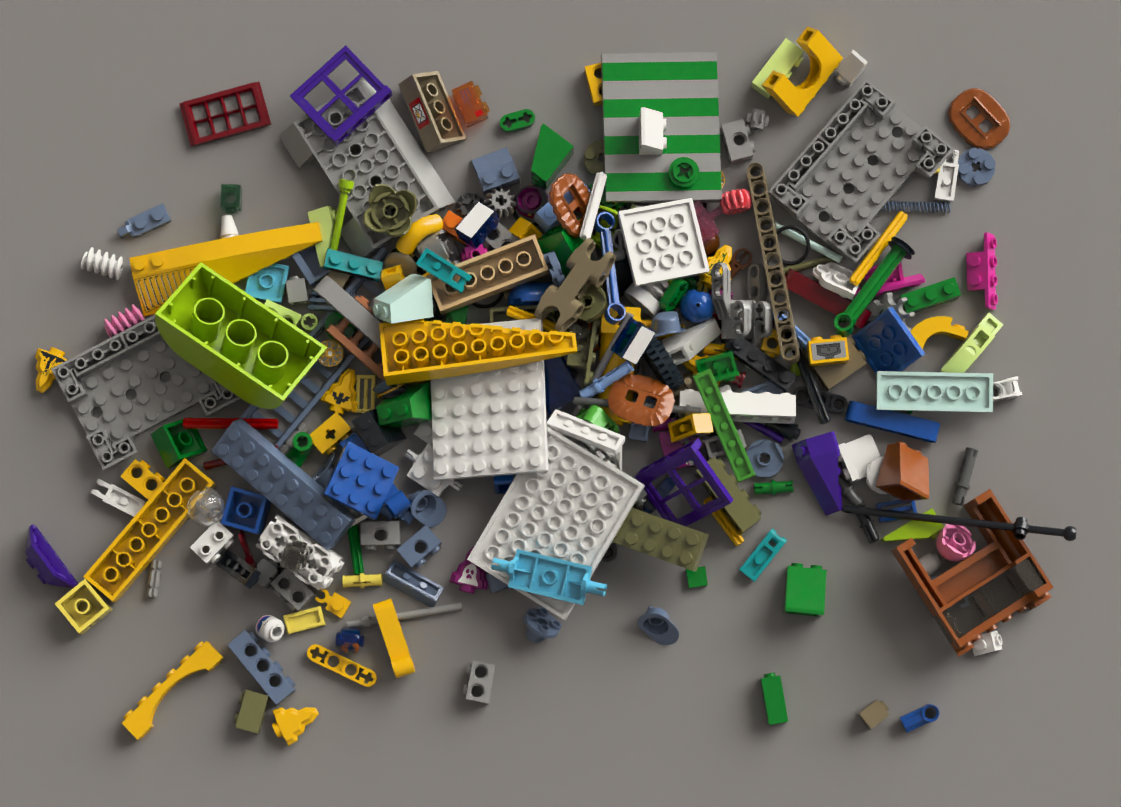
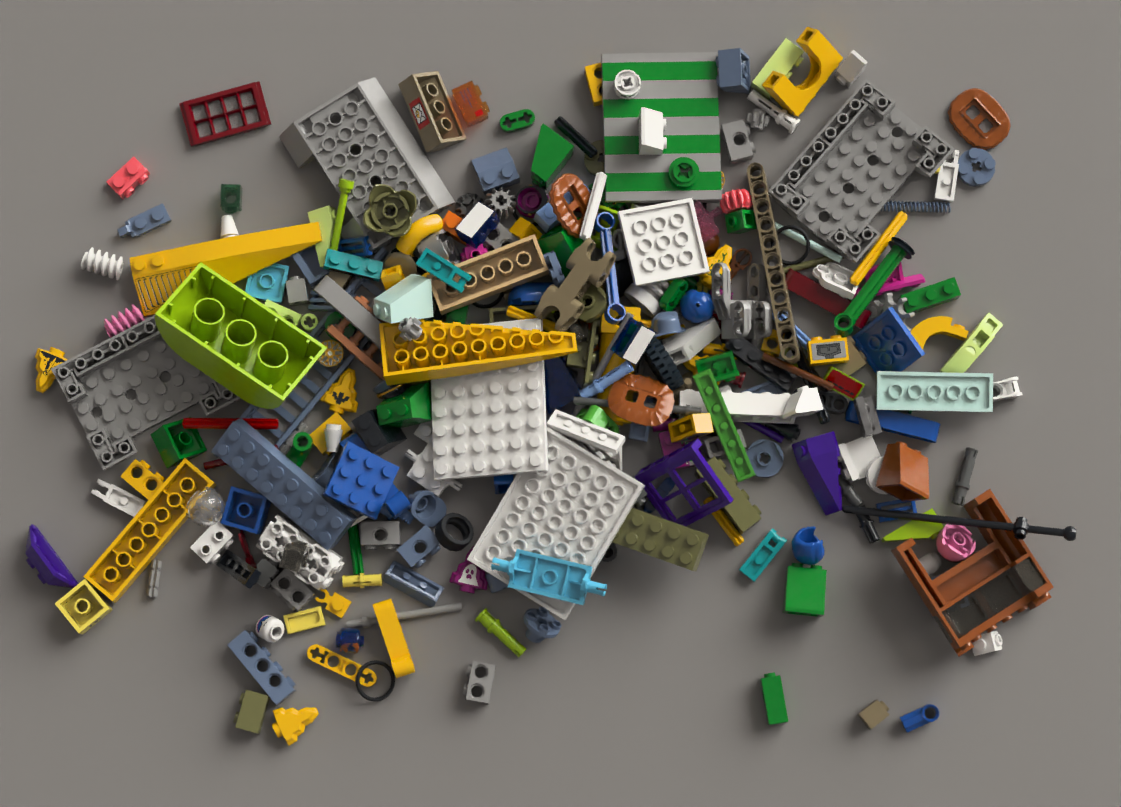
(128, 178): none -> coral bracket
(140, 720): yellow arch -> none
(333, 437): none -> white cone
(358, 682): none -> black tyre
(359, 114): dark purple window -> none
(364, 245): none -> blue tile
(373, 394): light yellow tile -> none
(410, 329): none -> light grey gear
(462, 524): none -> black tyre
(493, 626): none -> lime pin
(576, 137): none -> black axle
(627, 84): none -> white wheel
(658, 626): sand blue piece -> none
(697, 578): green tile -> none
(733, 71): none -> sand blue slope
(740, 221): none -> green brick
(773, 487): green pin -> none
(782, 114): none -> white pin
(797, 371): none -> reddish brown bar
(803, 403): none -> white slope
(807, 547): none -> blue piece
(844, 383): none -> red slope
(867, 416): none -> flat silver bracket
(982, 271): dark pink bracket -> none

